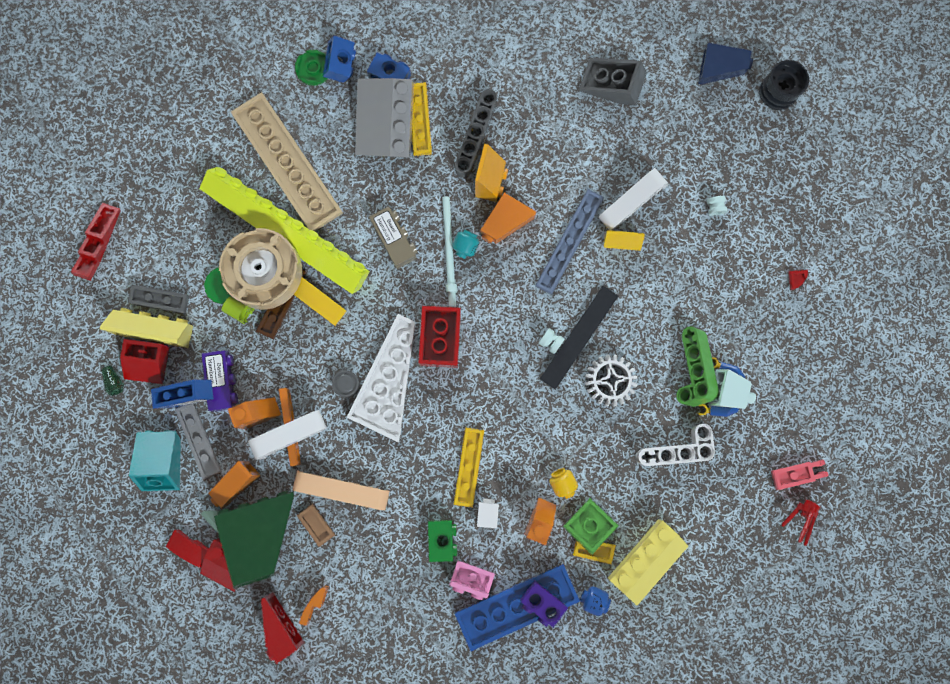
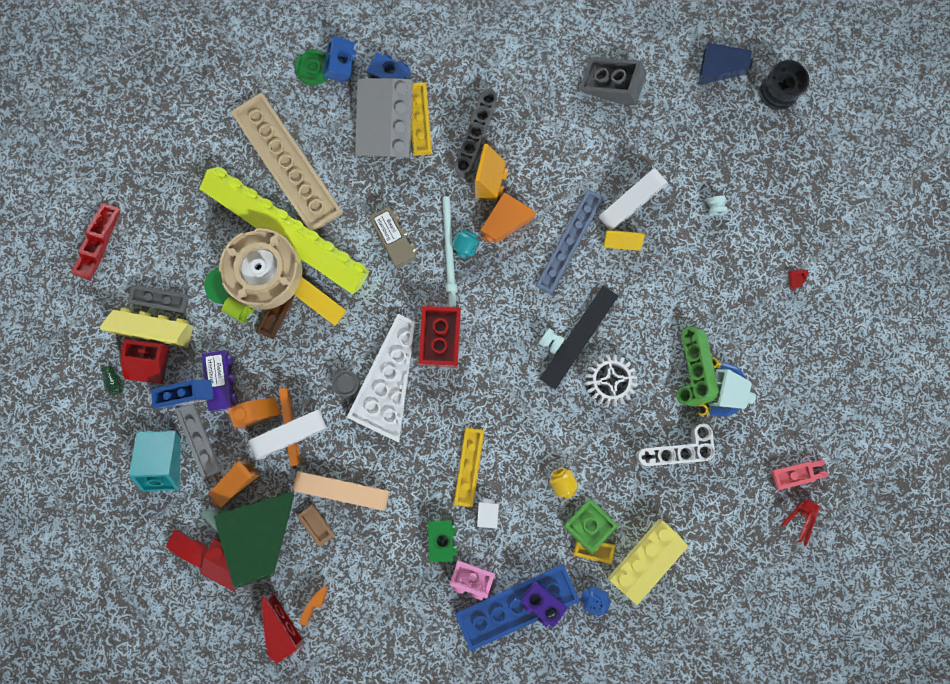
(541, 521): orange slope -> none

